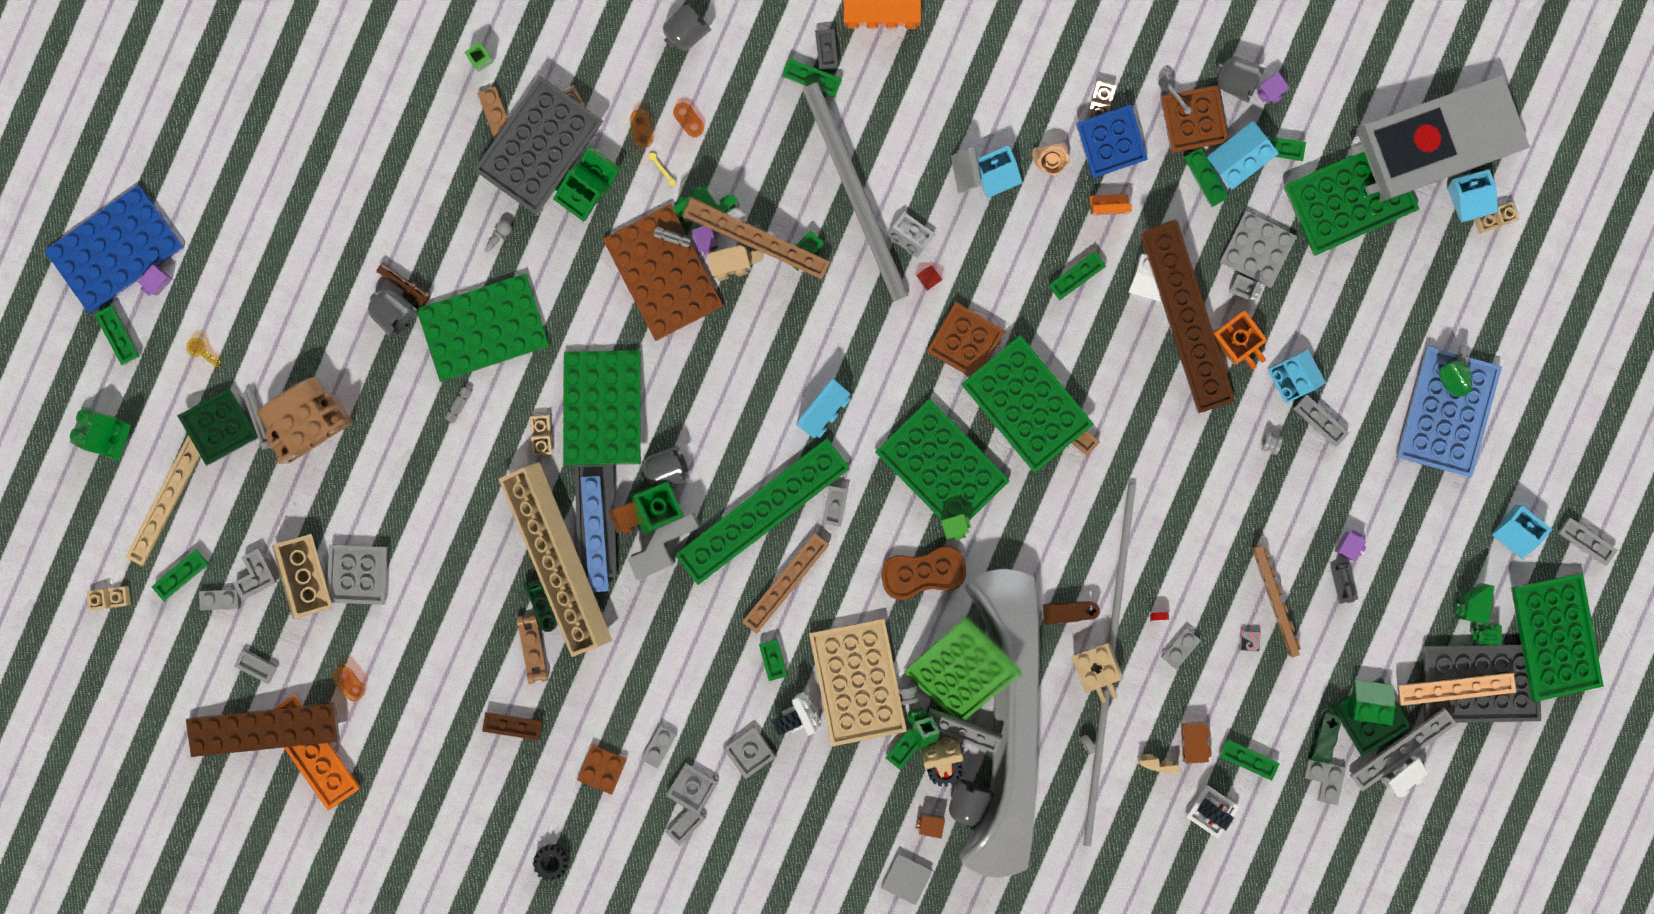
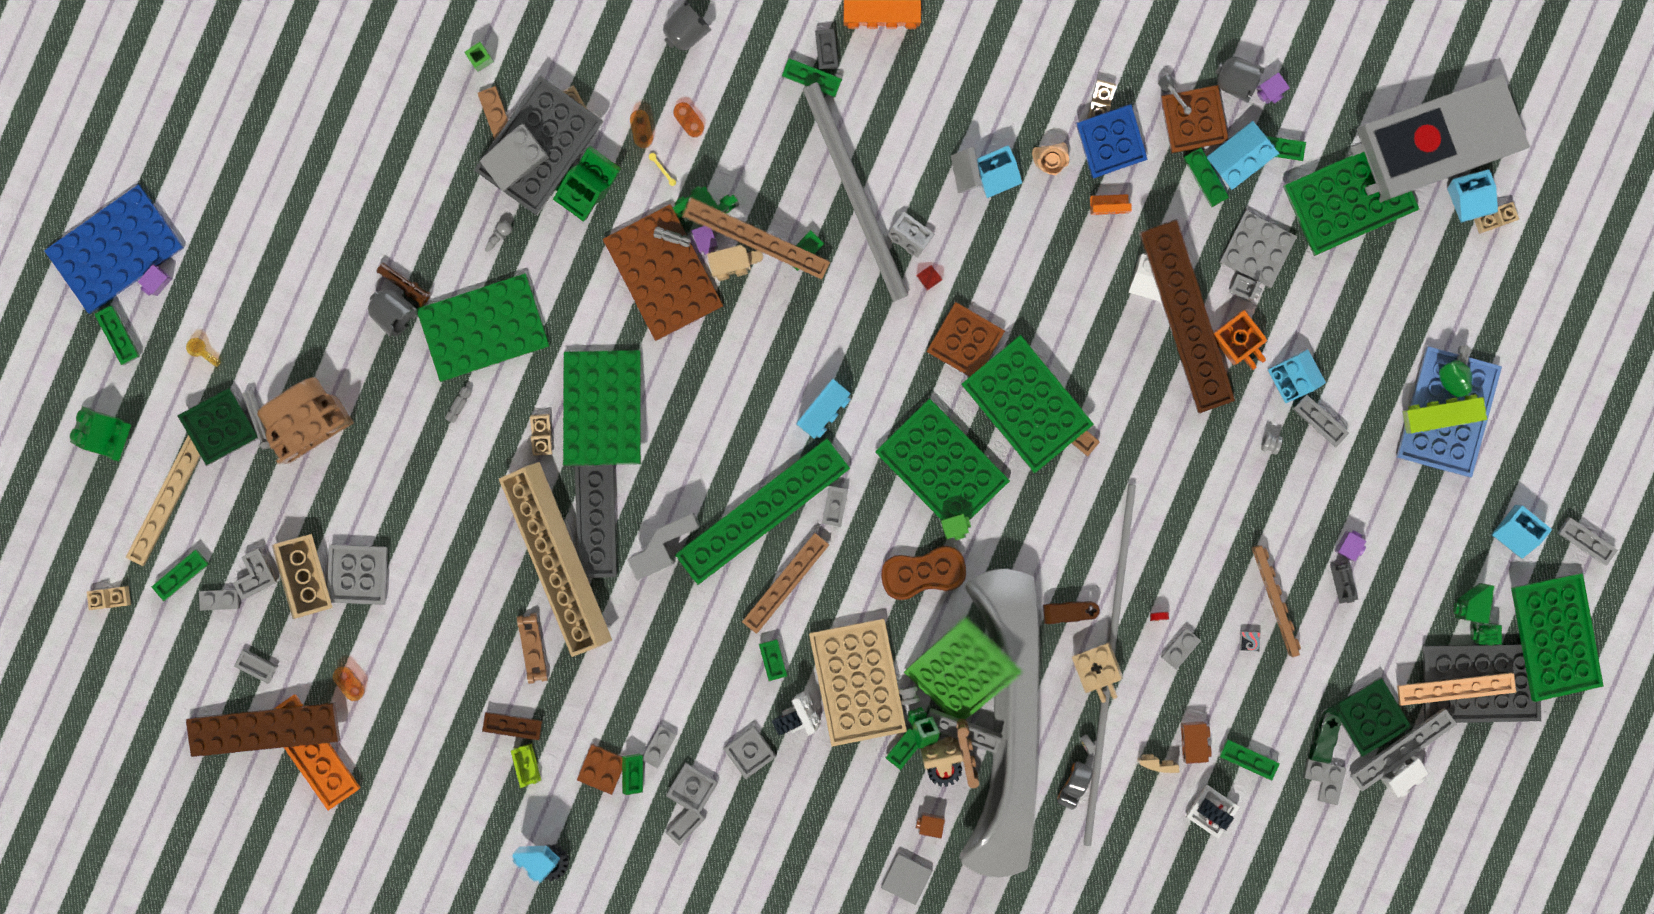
(514, 157): none -> light grey slope
(525, 765): none -> lime hinge
(535, 595): dark green piece -> none
(535, 860): none -> medium azure slope
(594, 533): medium blue plate -> none
(624, 518): dark orange brick -> none
(632, 774): none -> green plate
(656, 508): green slope -> none
(665, 467): dark grey cylinder -> none
(968, 760): none -> medium nougat plate
(969, 803): dark grey cylinder -> none
(1075, 785): none -> dark grey animal
(1077, 275): green plate -> none
(1372, 702): green slope -> none
(1444, 415): none -> lime brick

